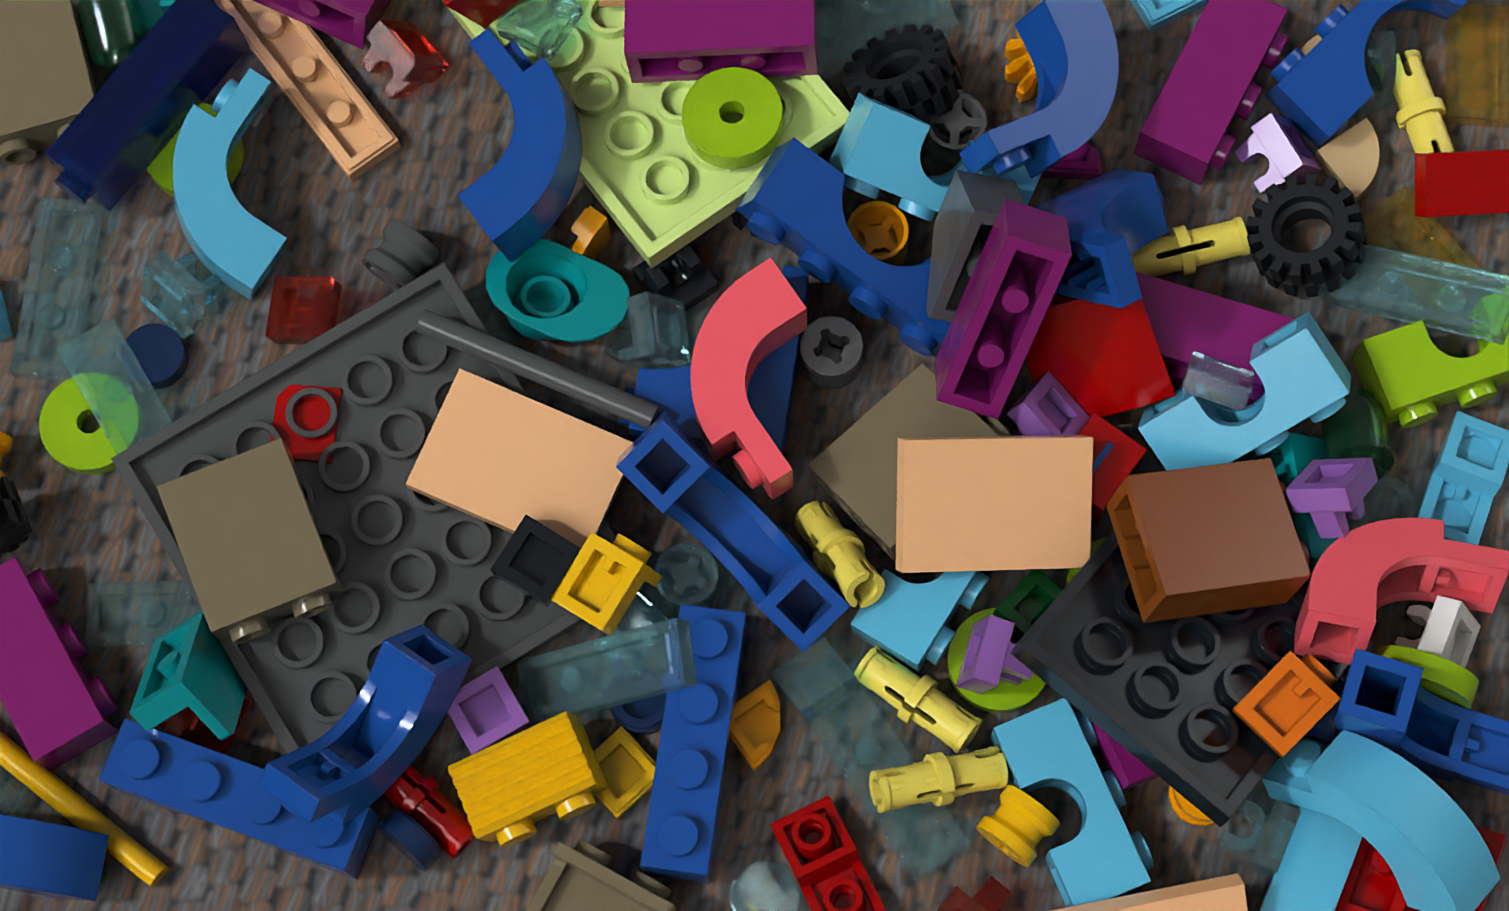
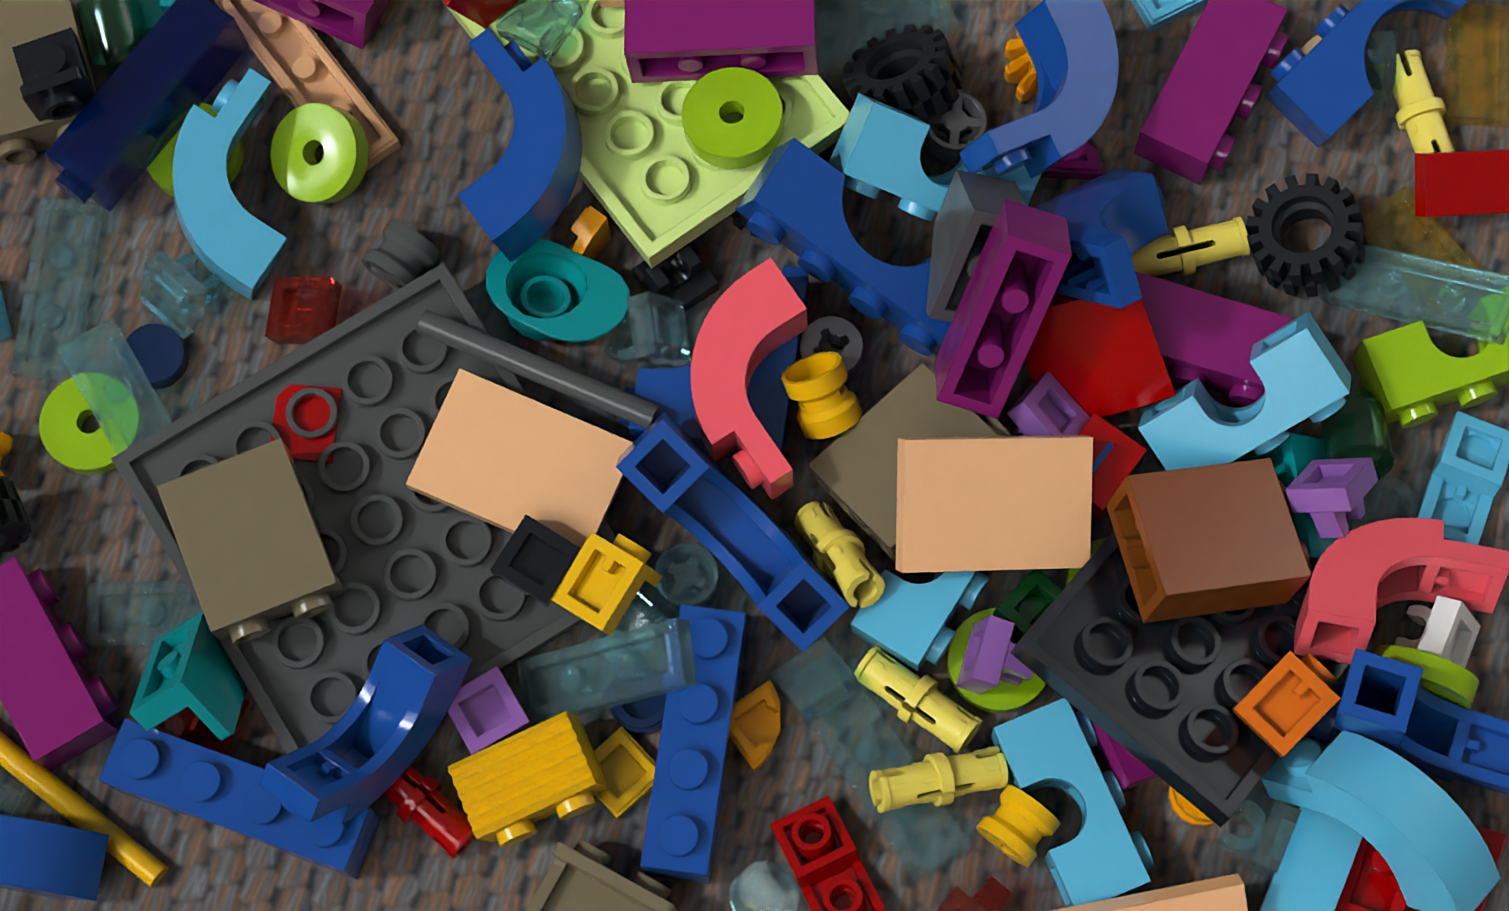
(54, 75): none -> black bracket
(343, 158): none -> lime piece
(407, 53): clear red tile -> none
(410, 839): dark blue tile -> none
(822, 397): none -> yellow wheel
(881, 228): light orange wheel -> none
(1218, 381): clear light blue tile -> none
(1284, 148): tile -> none
(1352, 158): tan tile -> none

